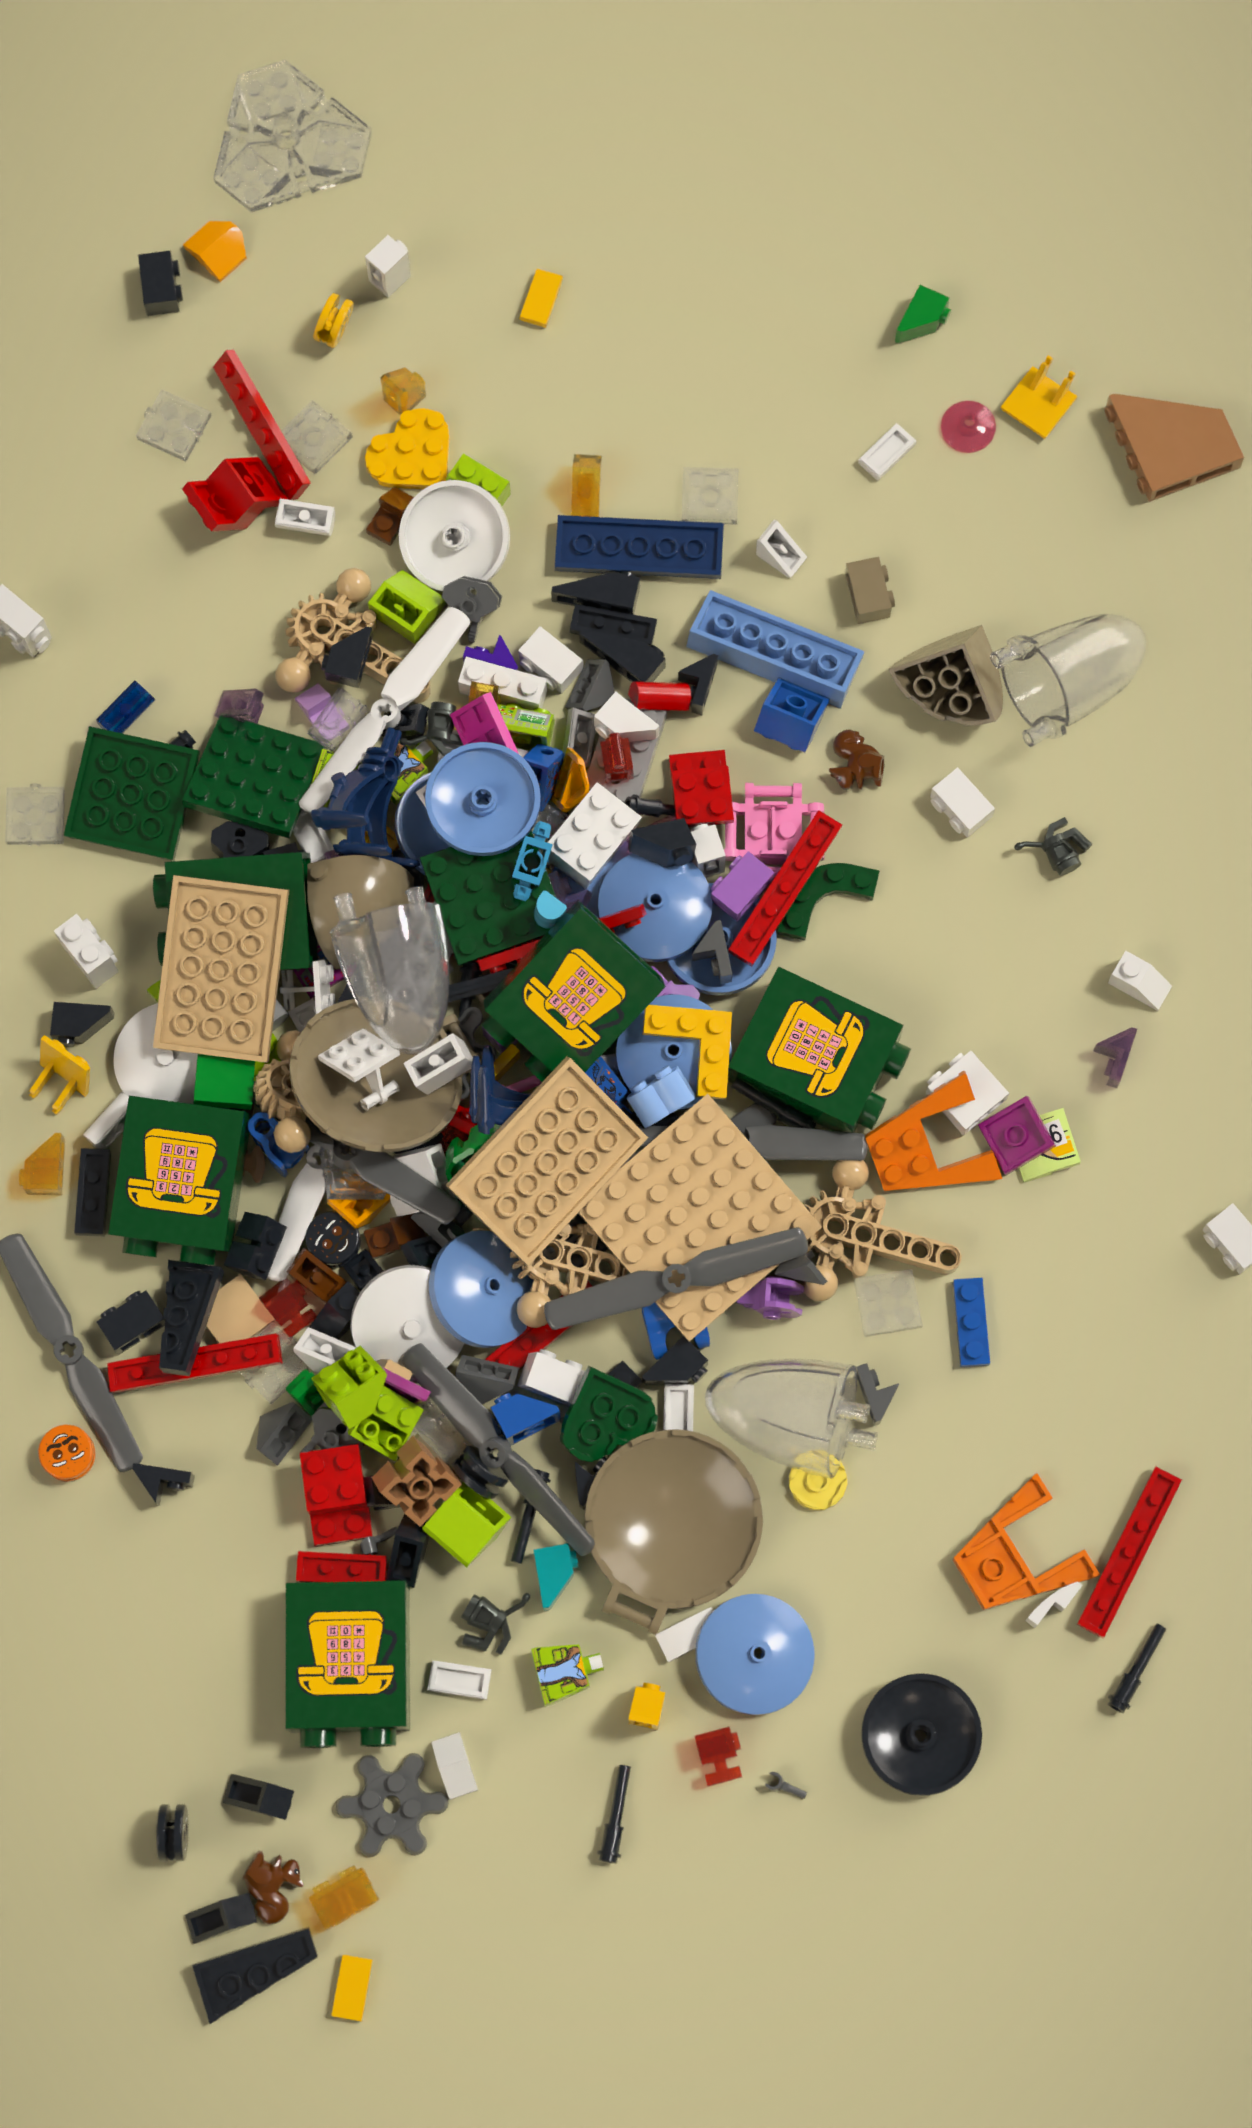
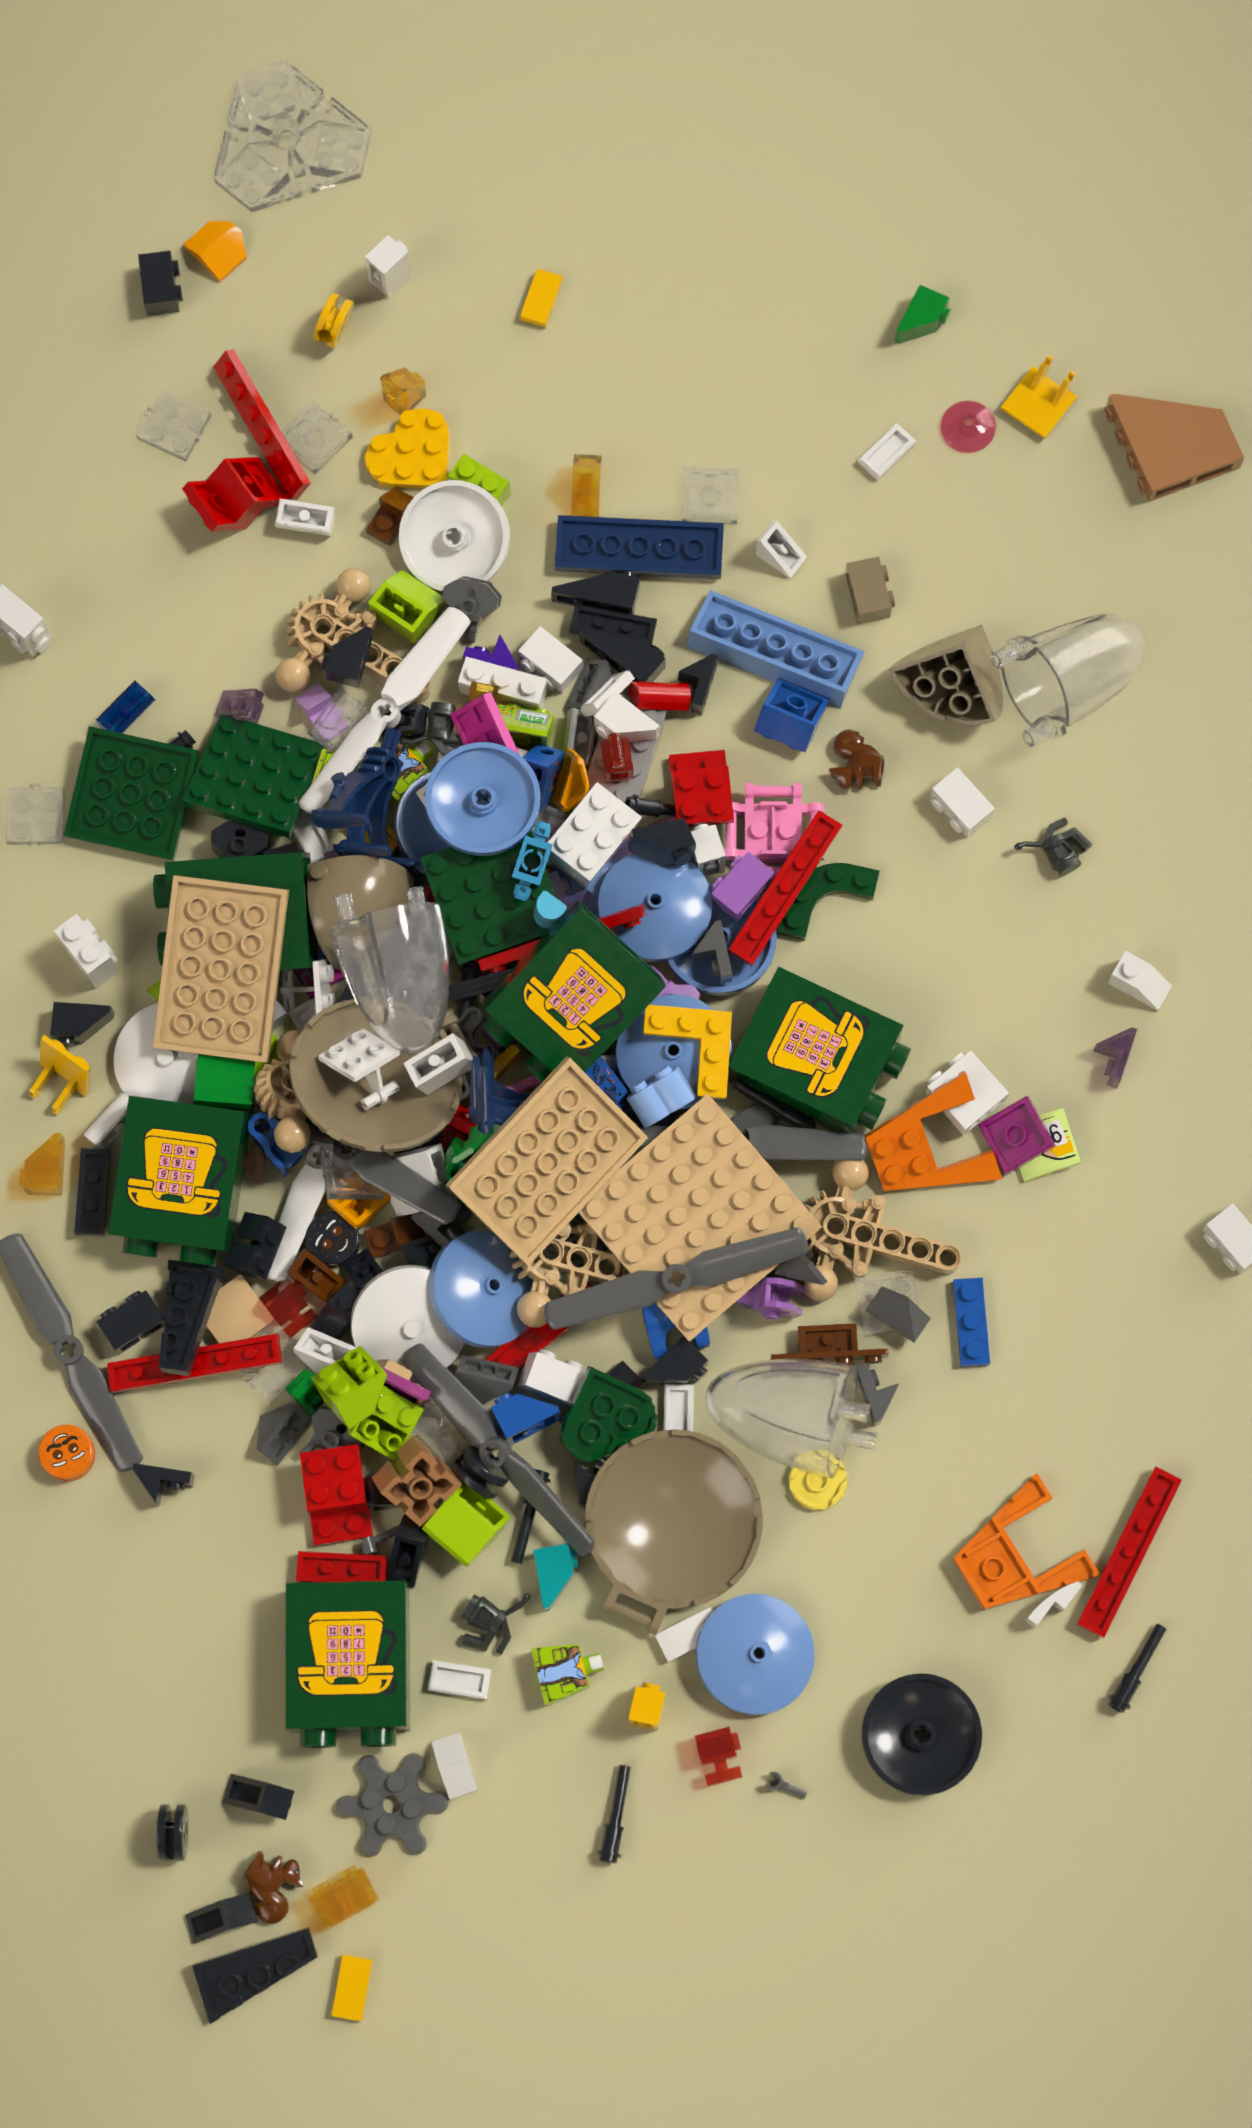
(616, 683): none -> white tile
(832, 1343): none -> reddish brown bracket
(898, 1313): none -> dark grey slope

